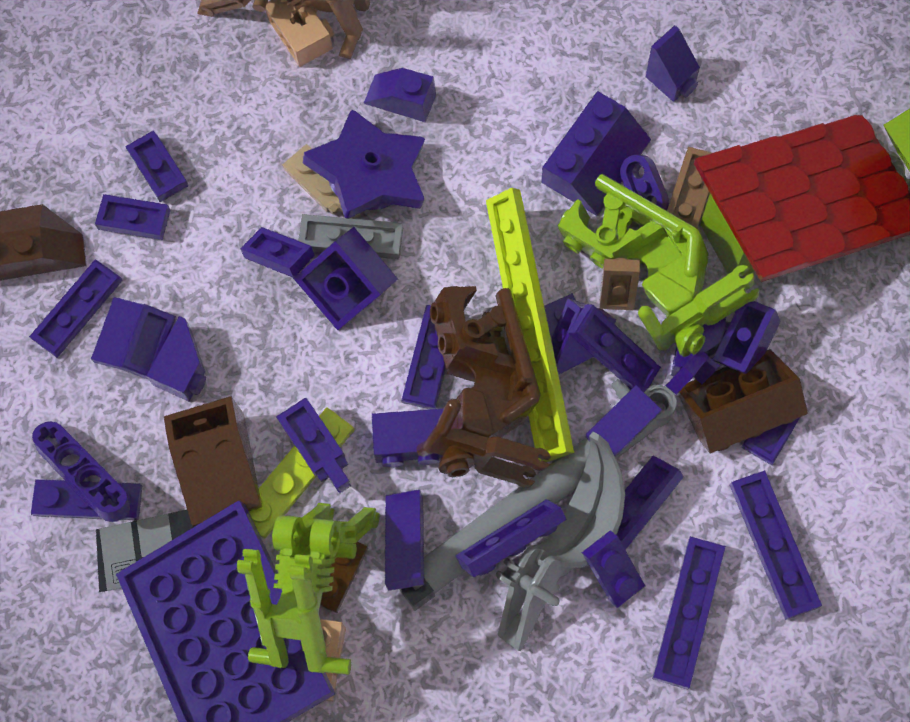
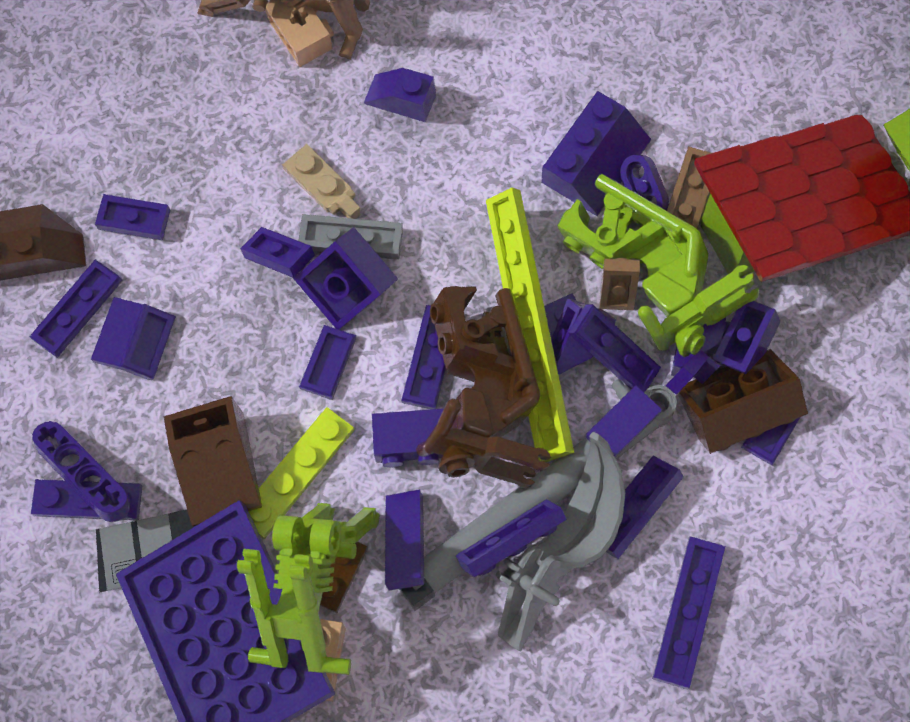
(157, 166): dark purple plate -> none
(179, 364): dark purple slope -> none
(315, 443): dark purple hinge -> none
(327, 362): none -> dark purple tile
(369, 167): dark purple plate -> none
(613, 569): dark purple plate -> none
(672, 65): dark purple slope -> none
(775, 545): dark purple plate -> none

